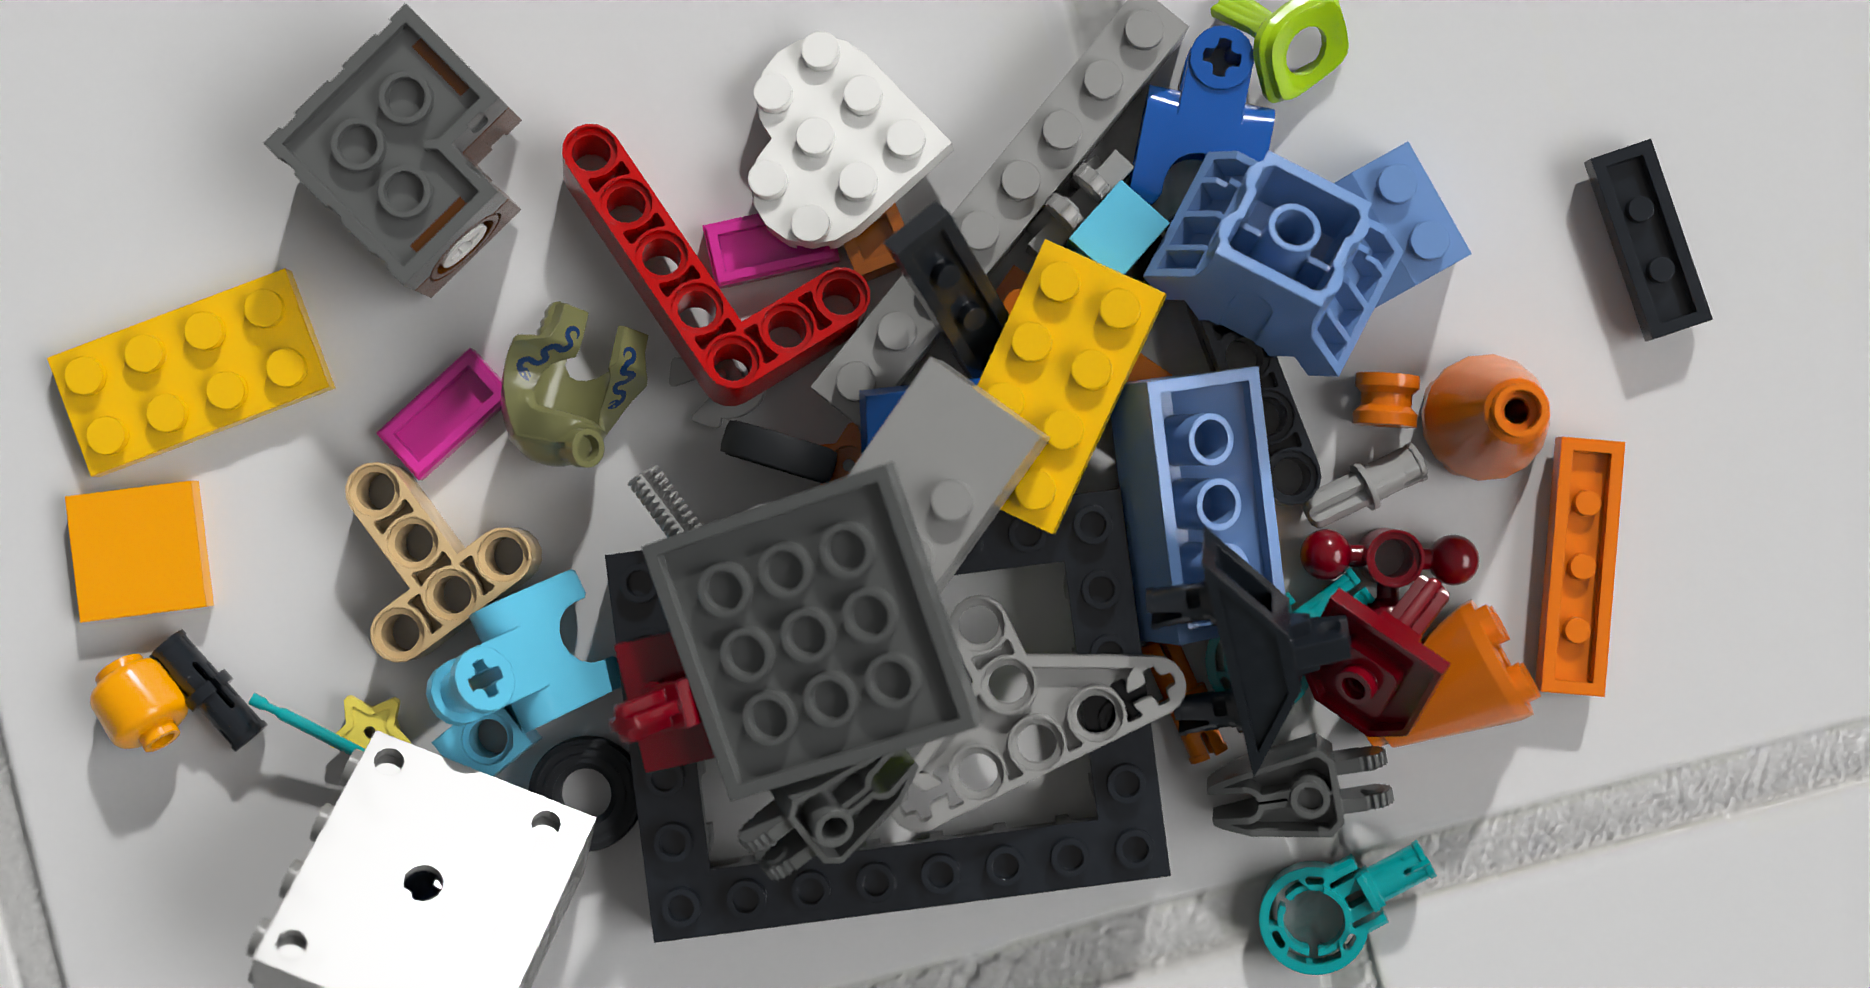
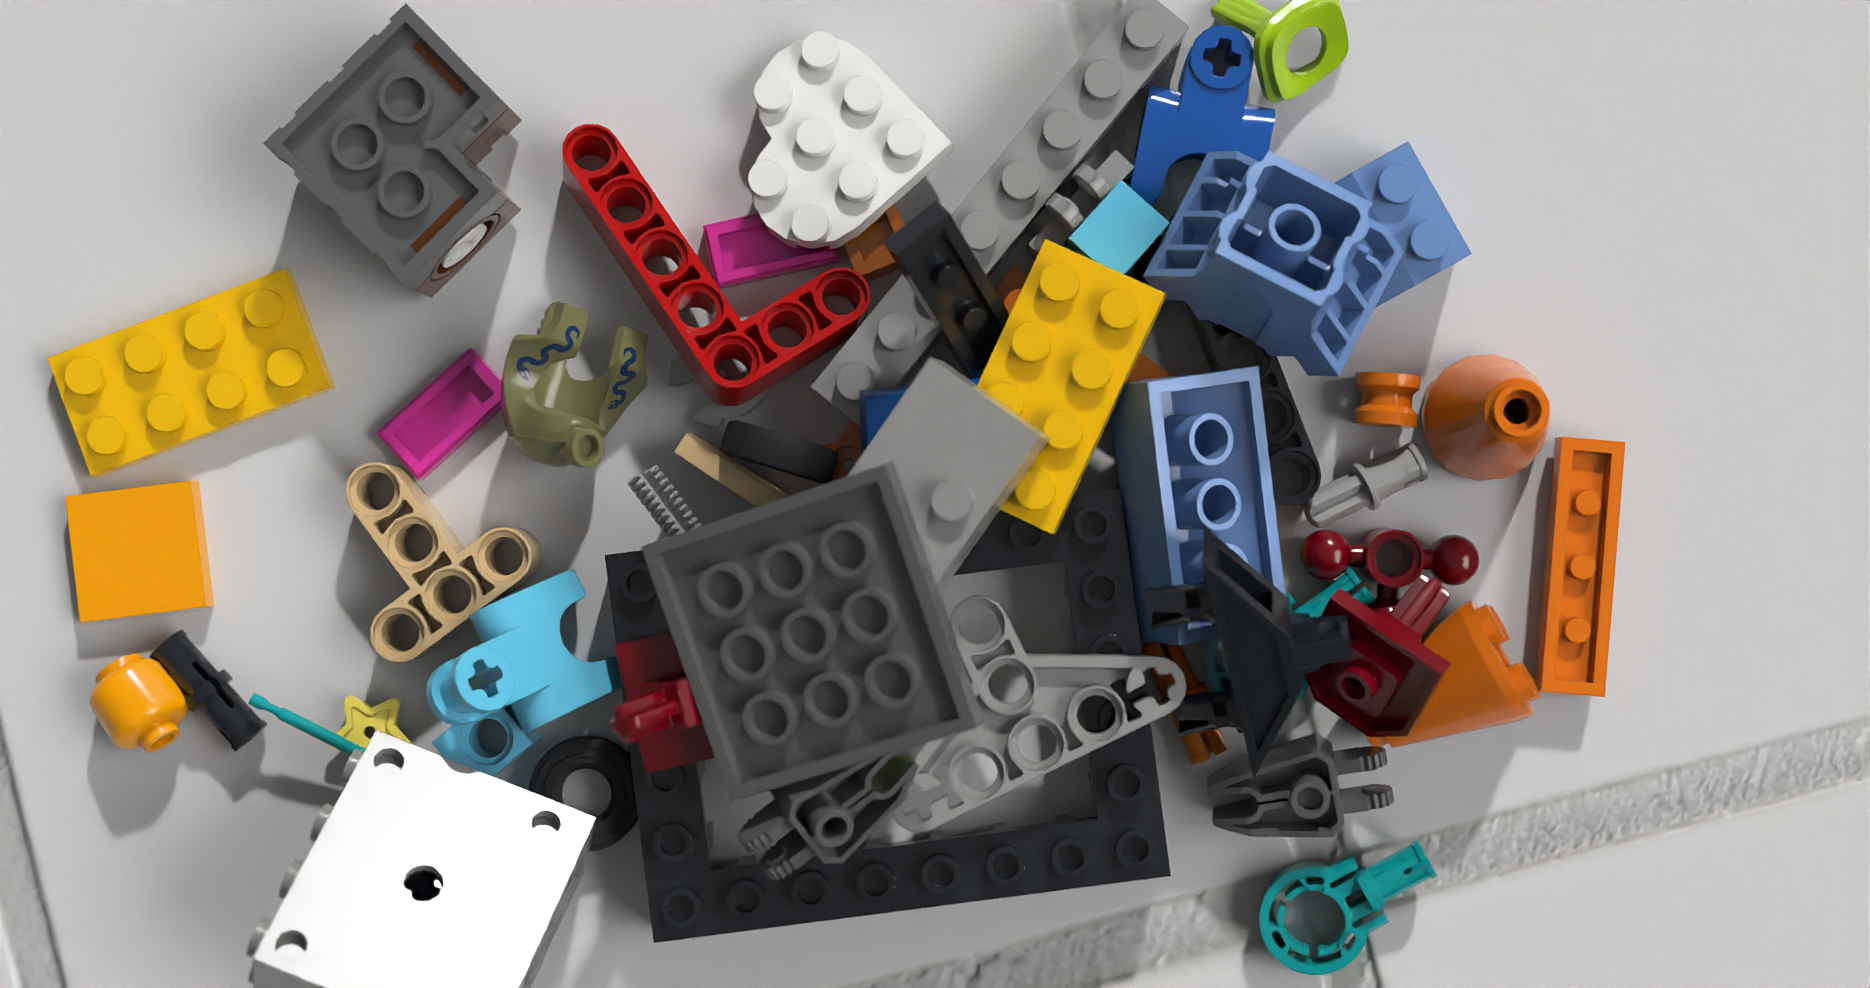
(727, 471): none -> tan tile
(1648, 240): black plate -> none

